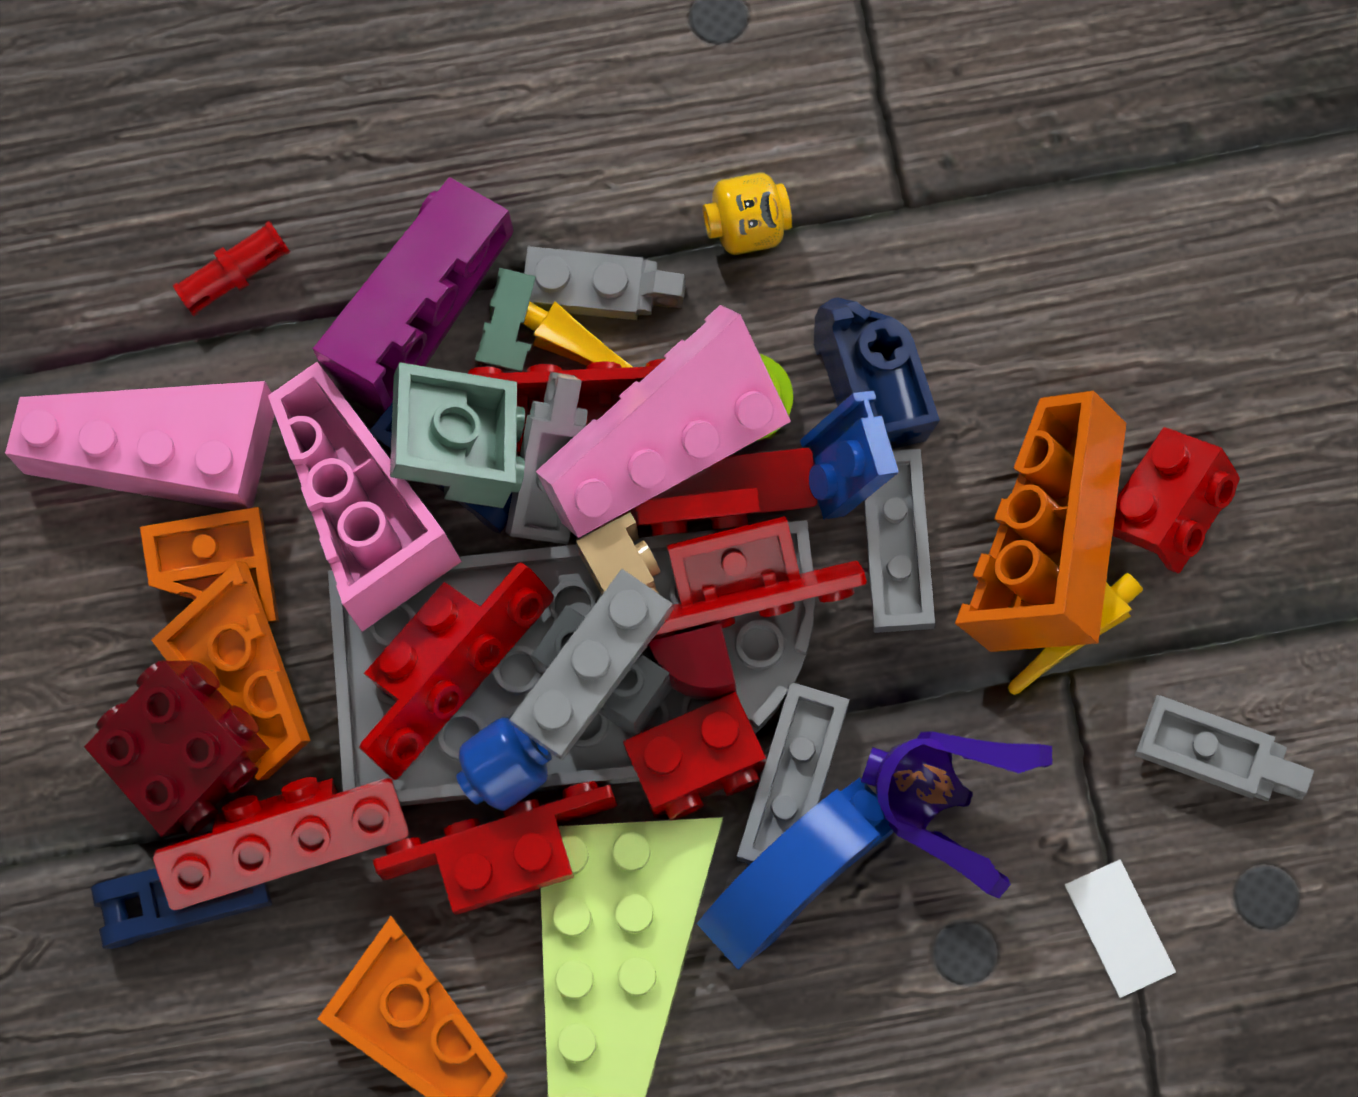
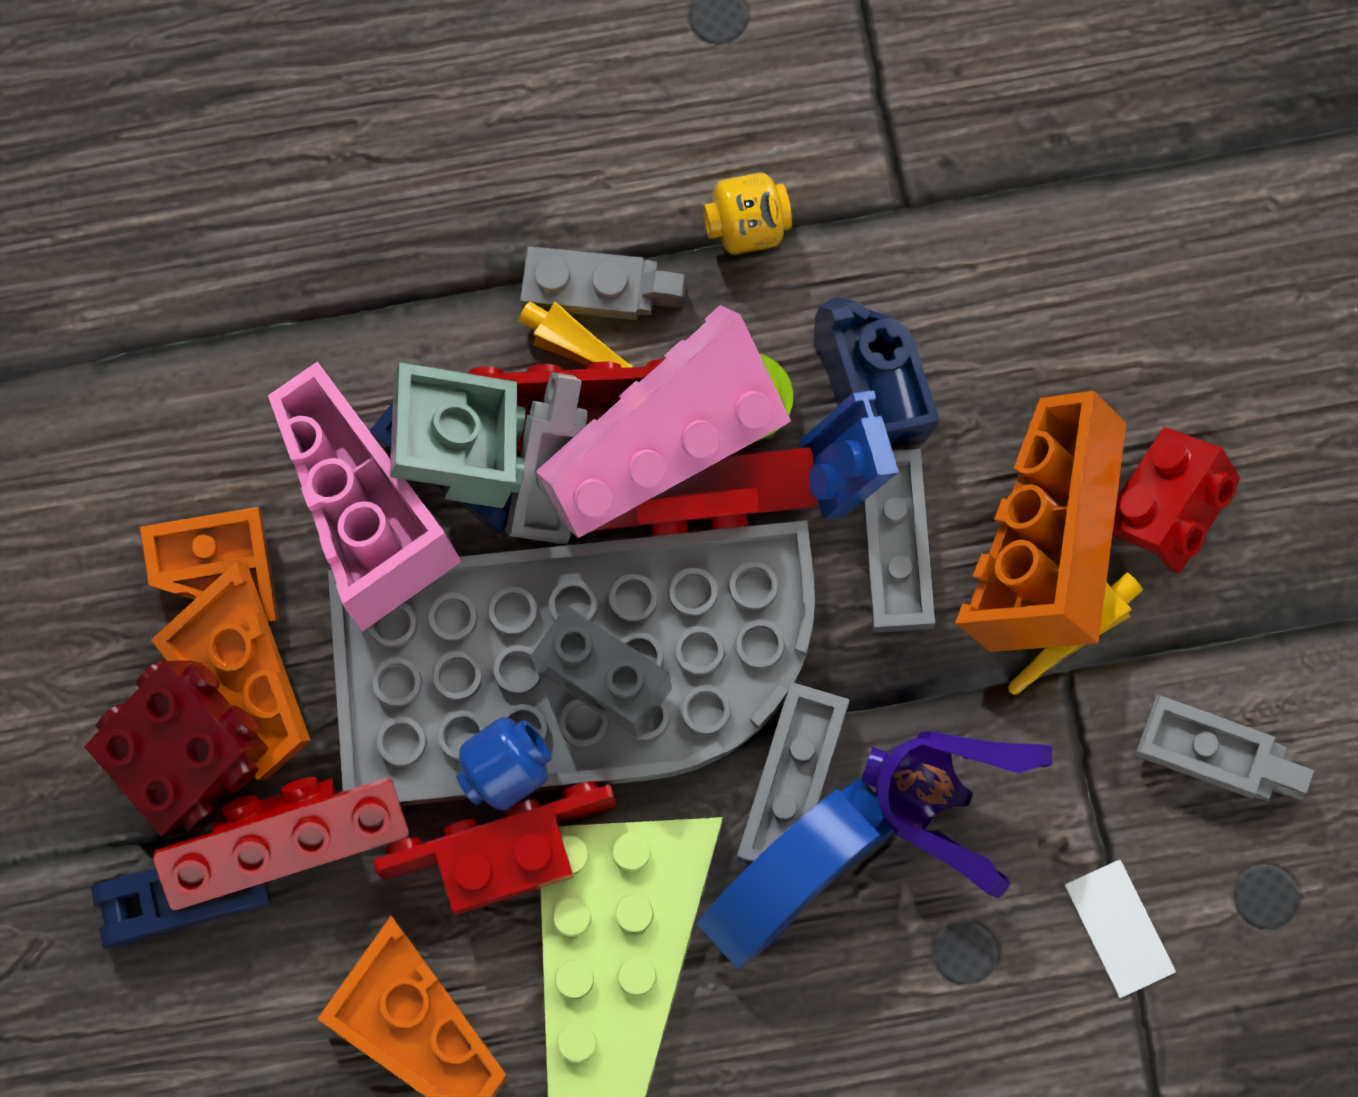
(154, 442): bright pink wedge -> none
(231, 268): red pin -> none
(414, 294): magenta wedge -> none
(443, 660): red bracket -> none
(507, 312): sand green piece -> none
(591, 664): light grey plate -> none
(613, 549): tan brick -> none
(696, 663): dark red brick -> none
(696, 757): red bracket -> none
(748, 573): red bracket -> none

